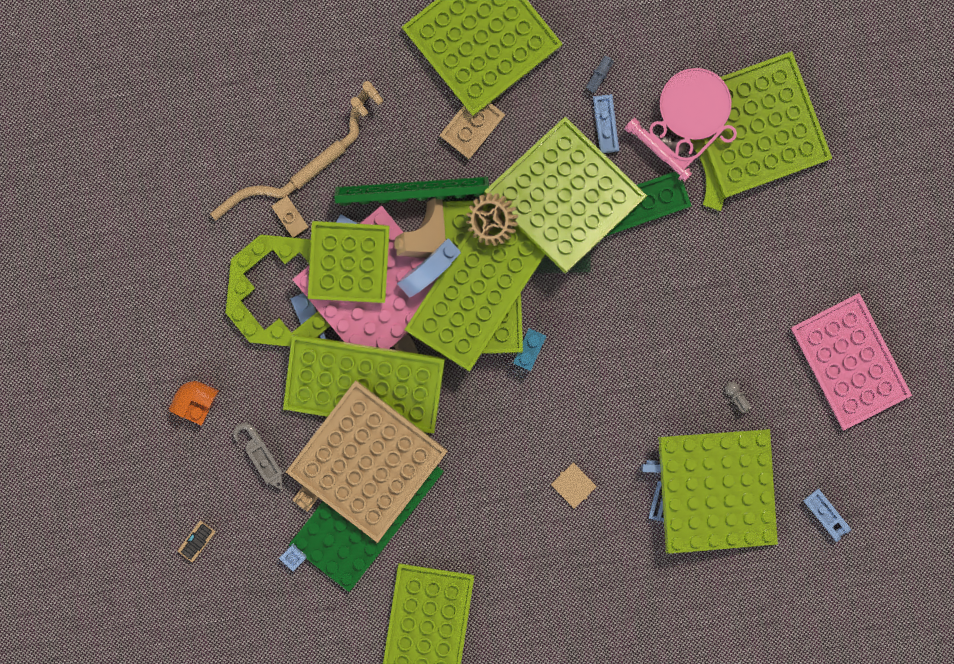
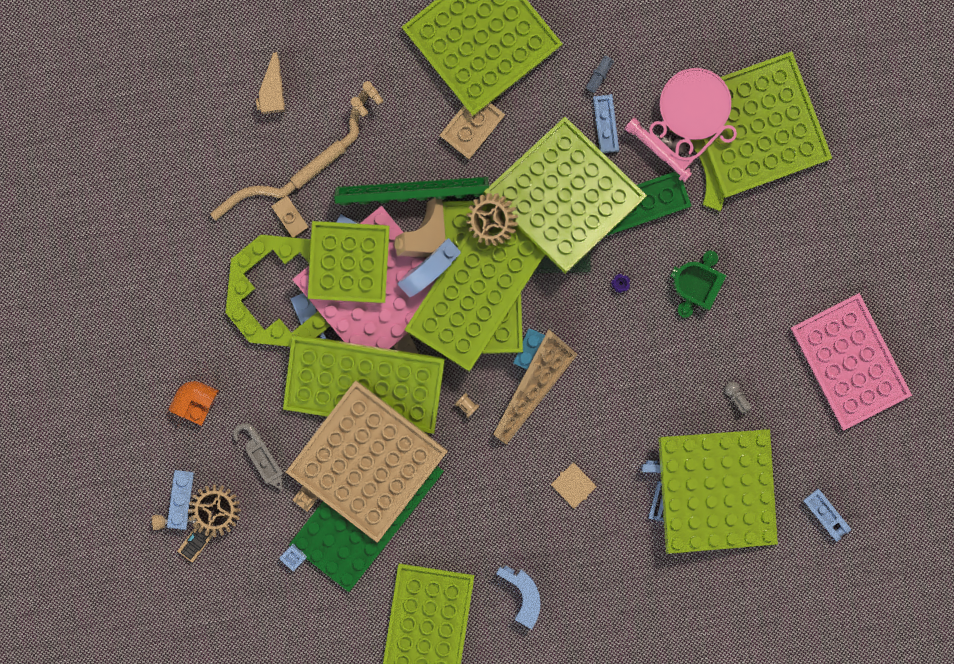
(159, 522): none -> tan hinge
(180, 500): none -> light blue plate
(219, 494): none -> tan gear
(271, 91): none -> tan slope
(466, 405): none -> tan bush
(530, 605): none -> light blue arch
(543, 372): none -> tan wing
(620, 278): none -> dark purple plate
(697, 283): none -> green piece

